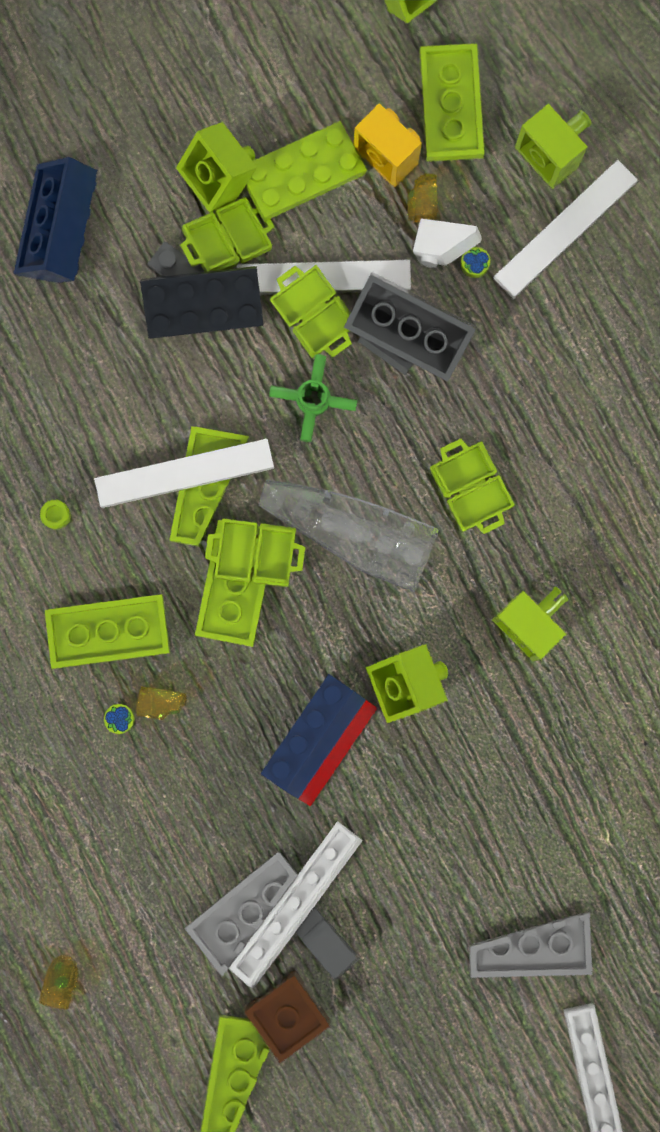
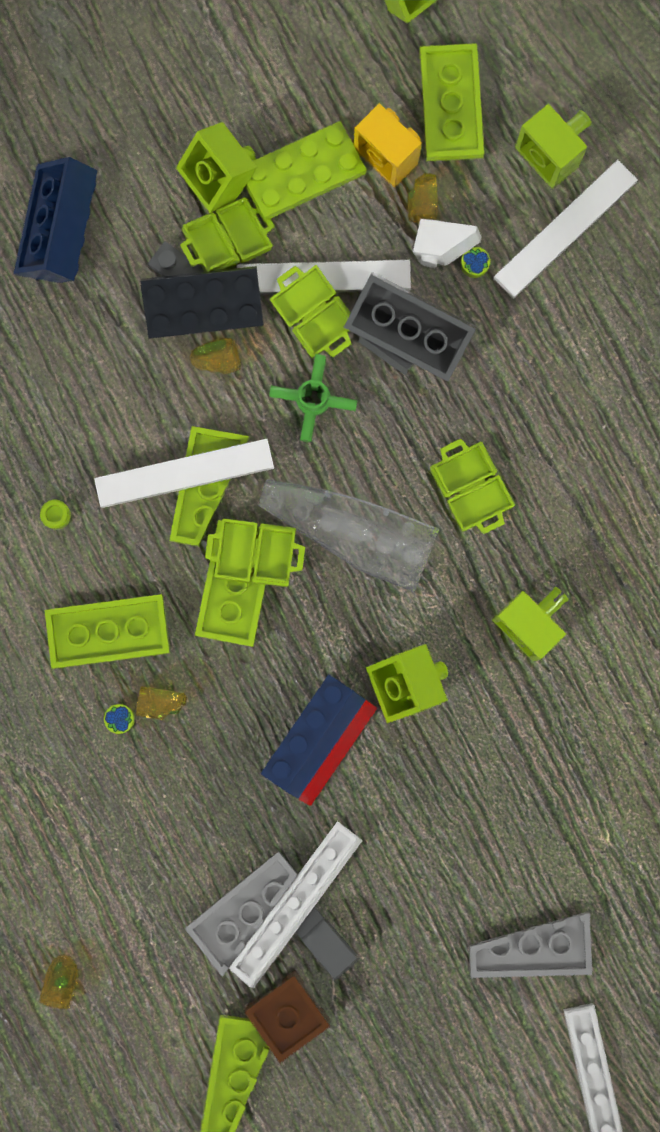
(217, 356): none -> clear yellow rock

